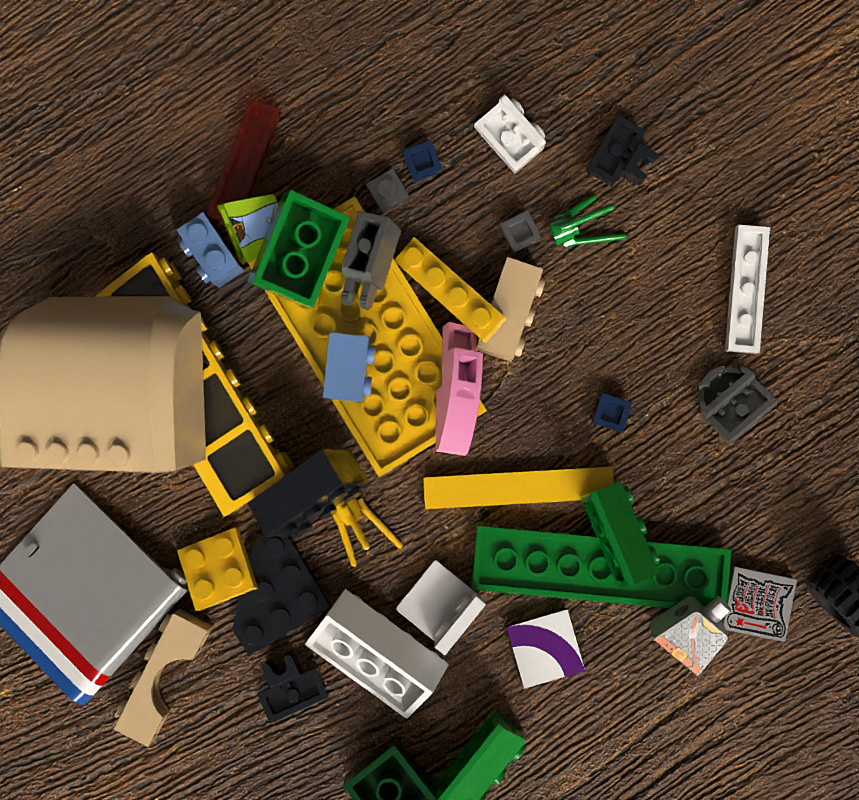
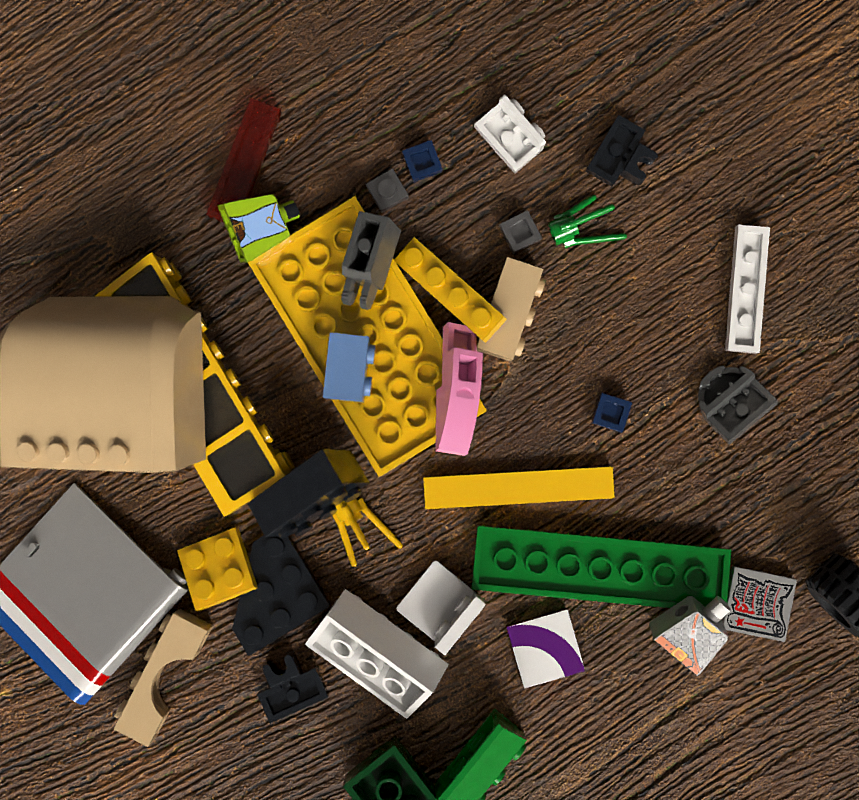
(210, 250): medium blue brick -> none
(298, 249): green brick -> none
(621, 534): green slope -> none

